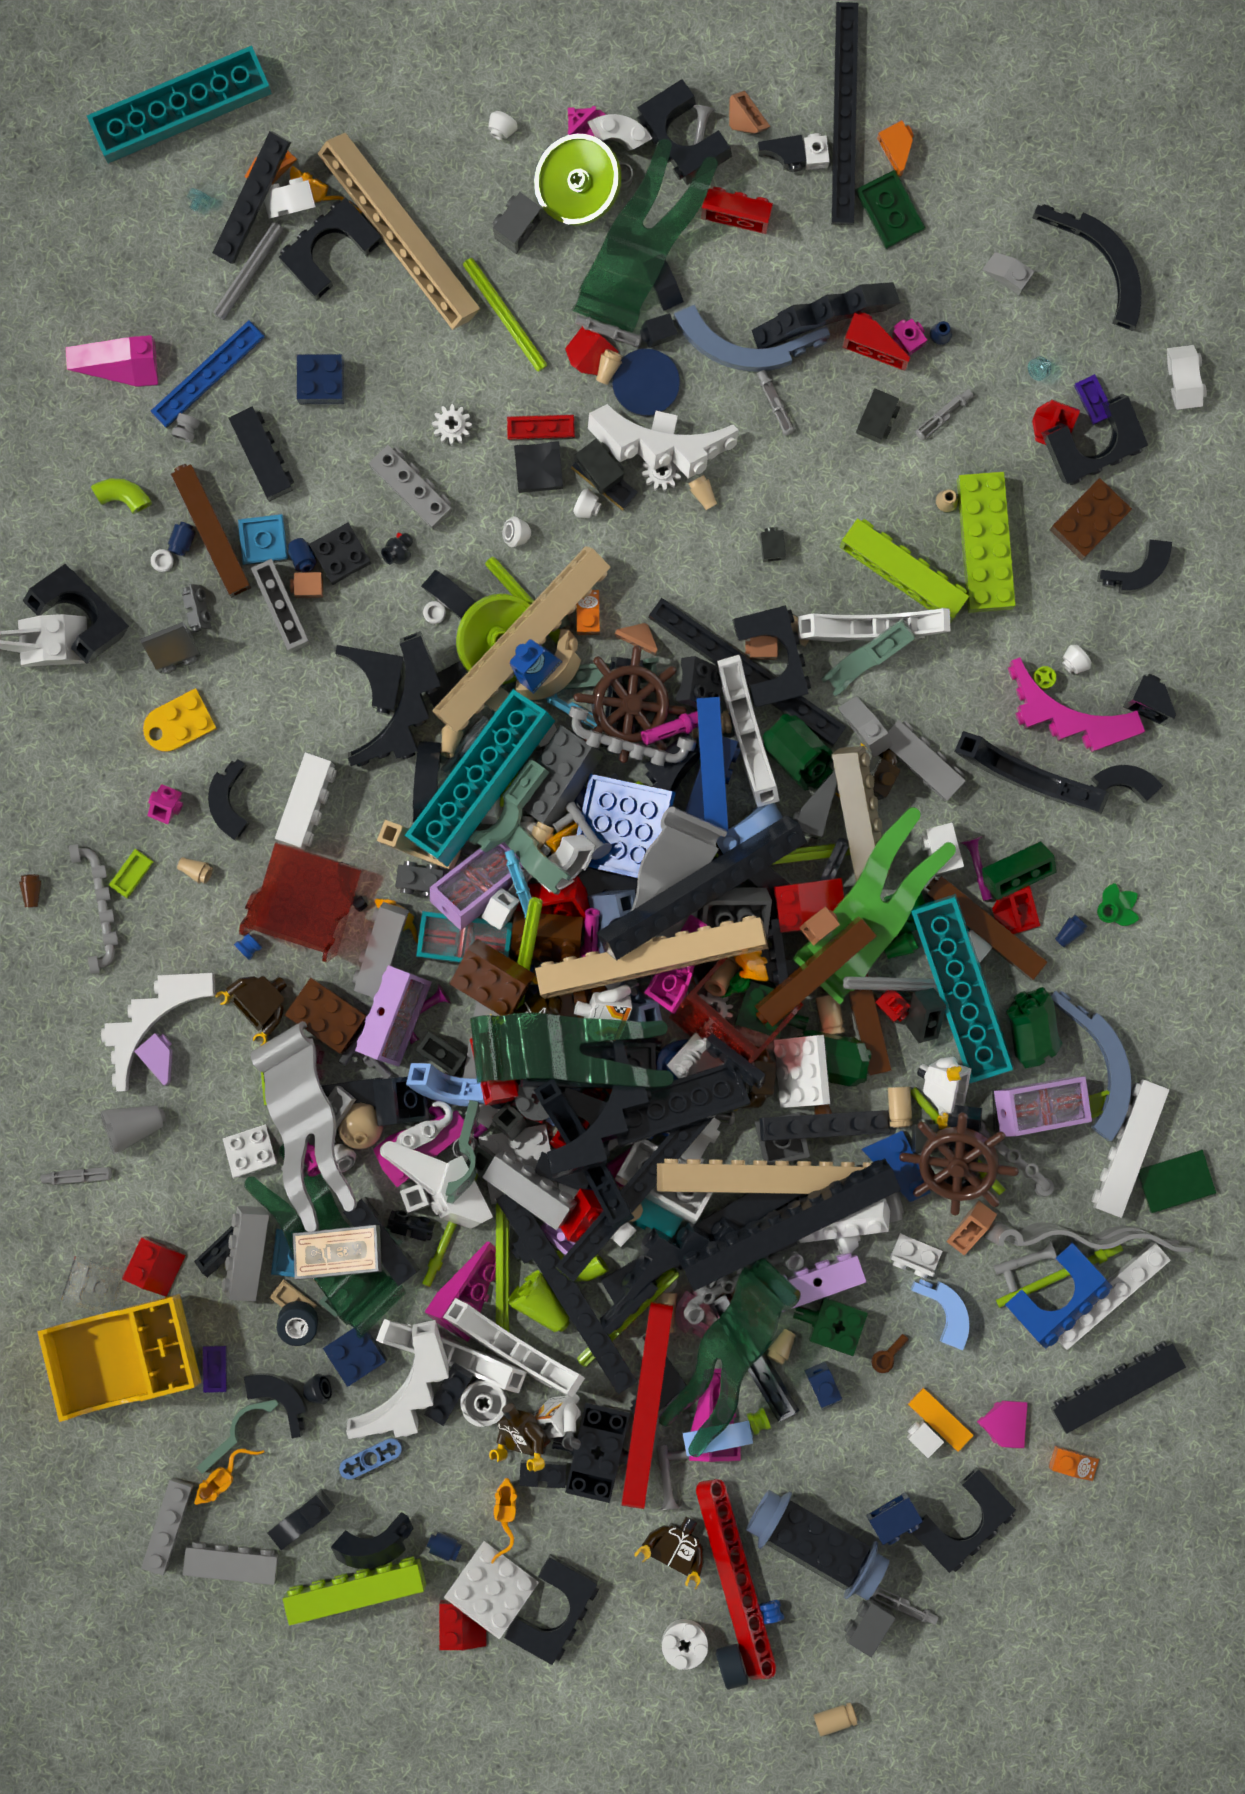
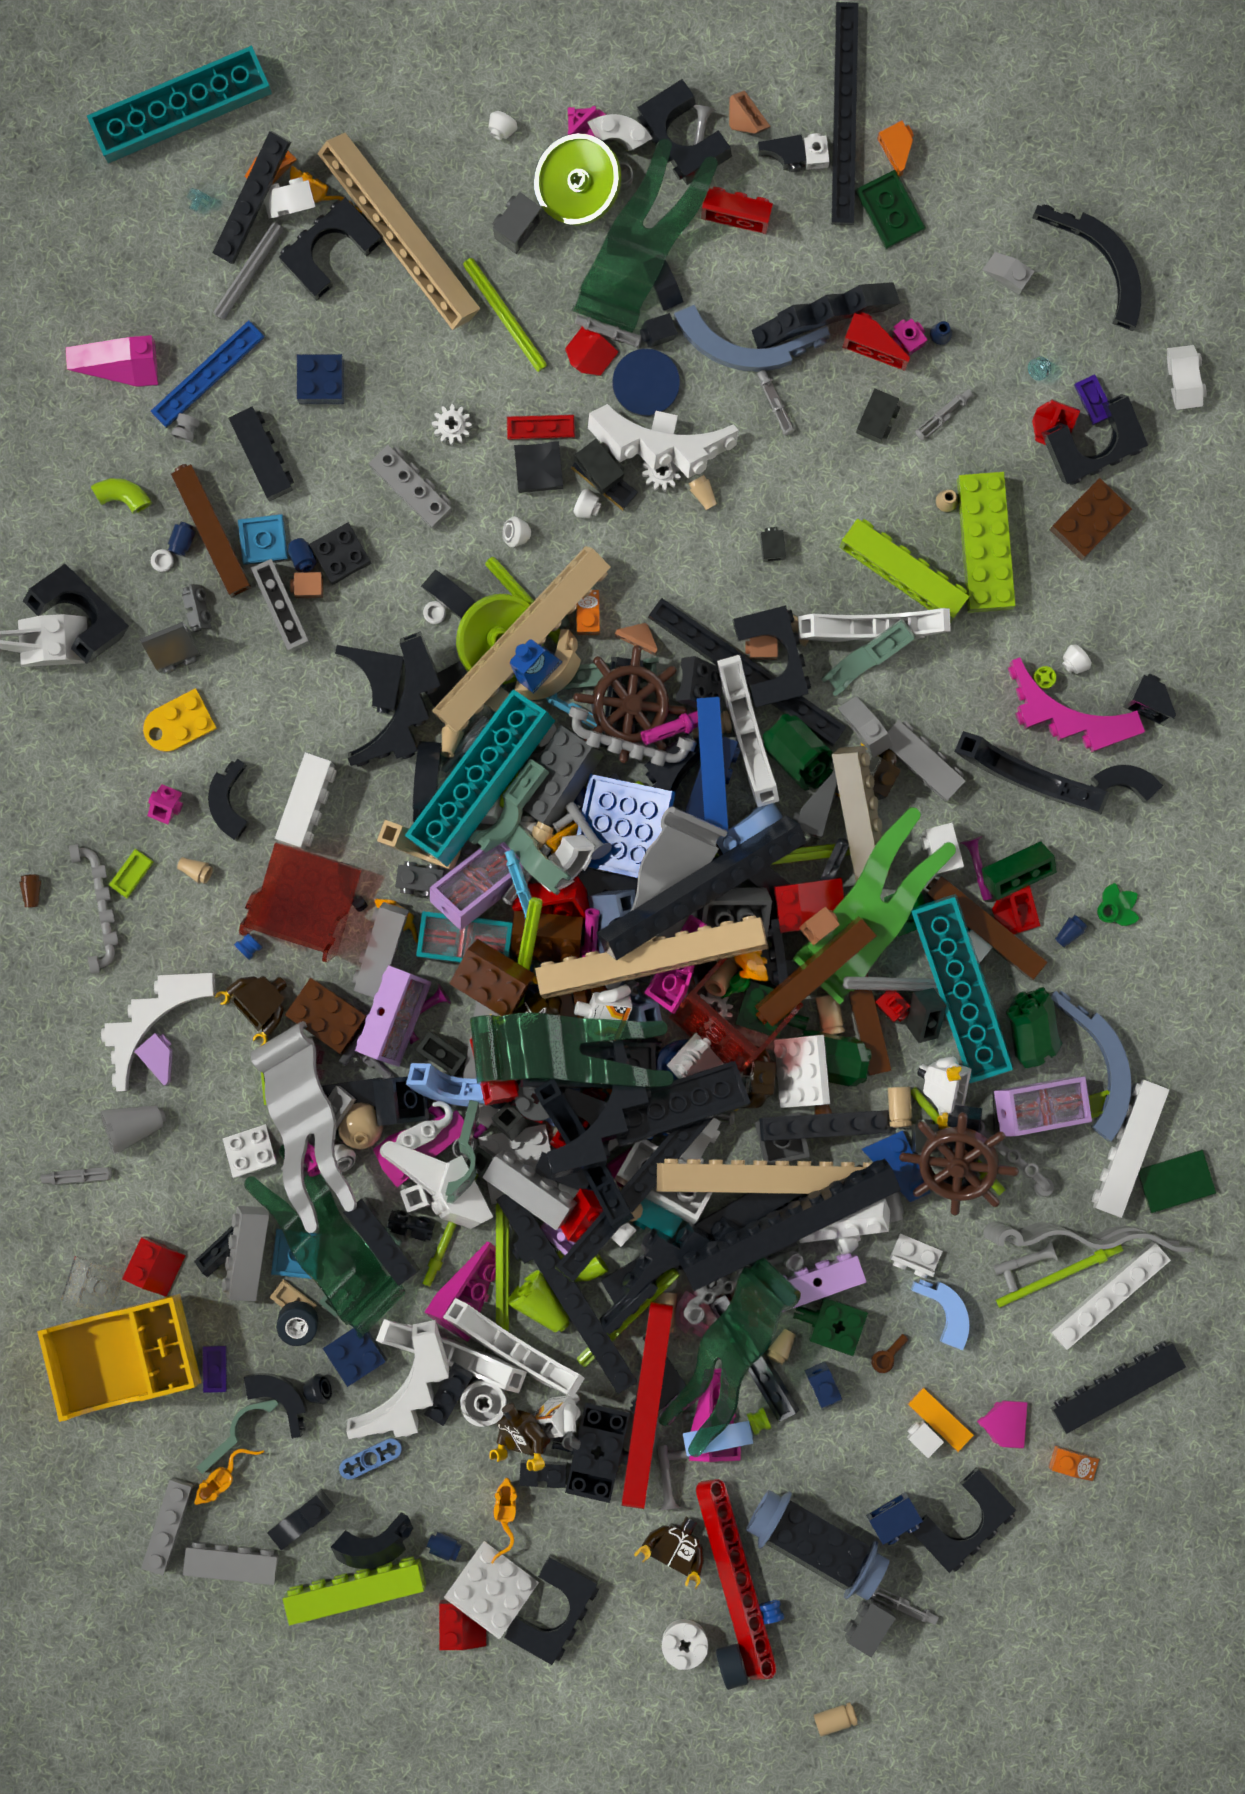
(337, 1252): tile -> none
(396, 549): black animal -> none
(500, 909): white brick -> none
(608, 366): tan cone -> none
(735, 1061): black plate -> none
(901, 946): green cone -> none
(972, 1228): nougat arch -> none
(1050, 1325): blue arch -> none
(1155, 562): black arch -> none

